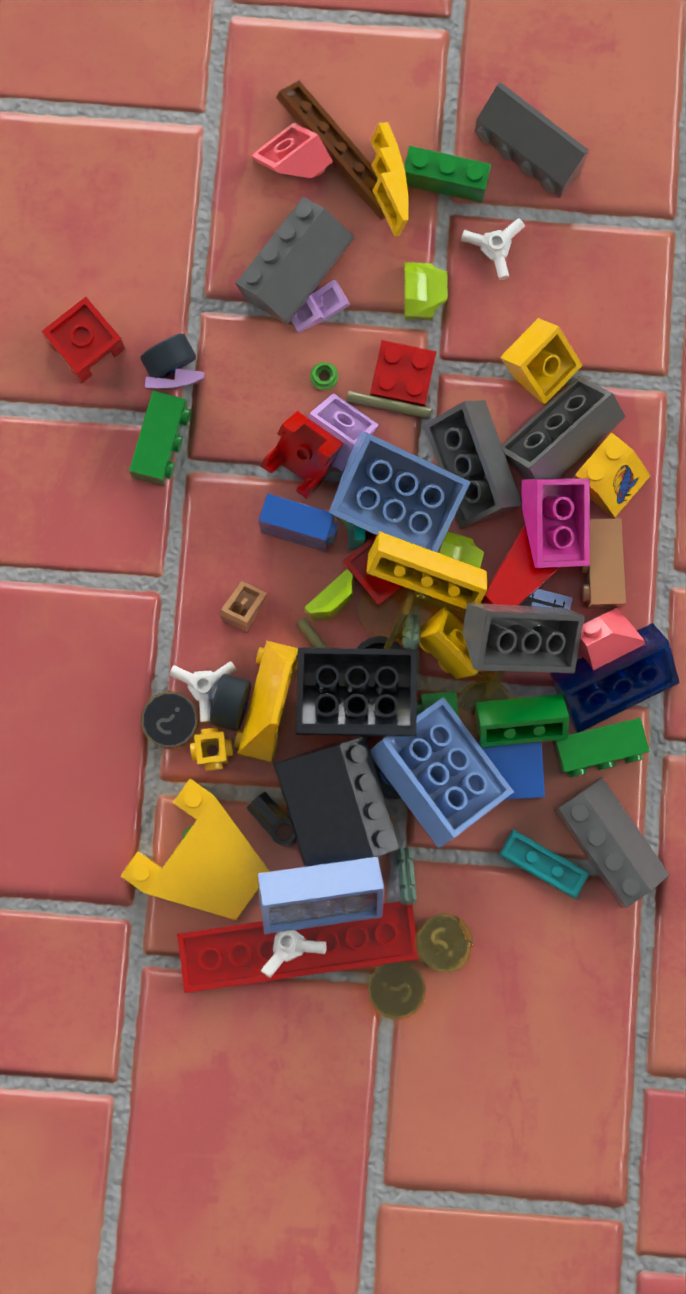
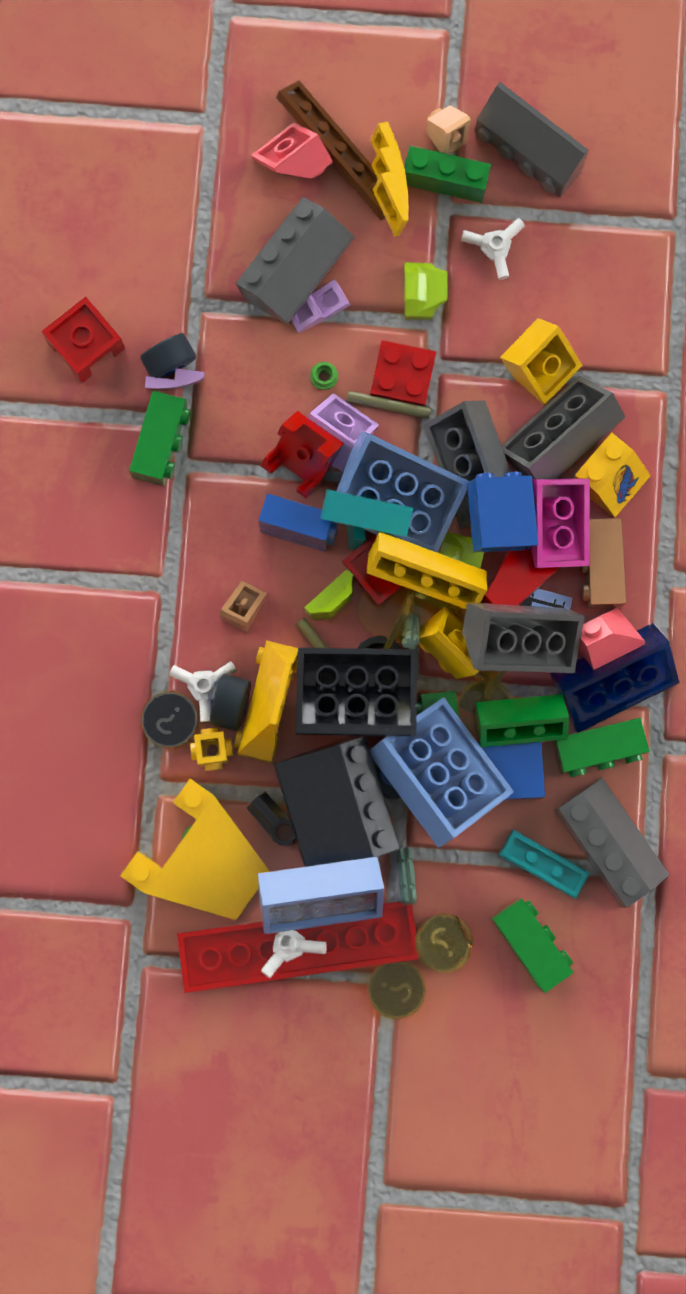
(366, 513): none -> teal tile
(448, 129): none -> light nougat slope
(502, 512): none -> blue brick
(533, 944): none -> green brick

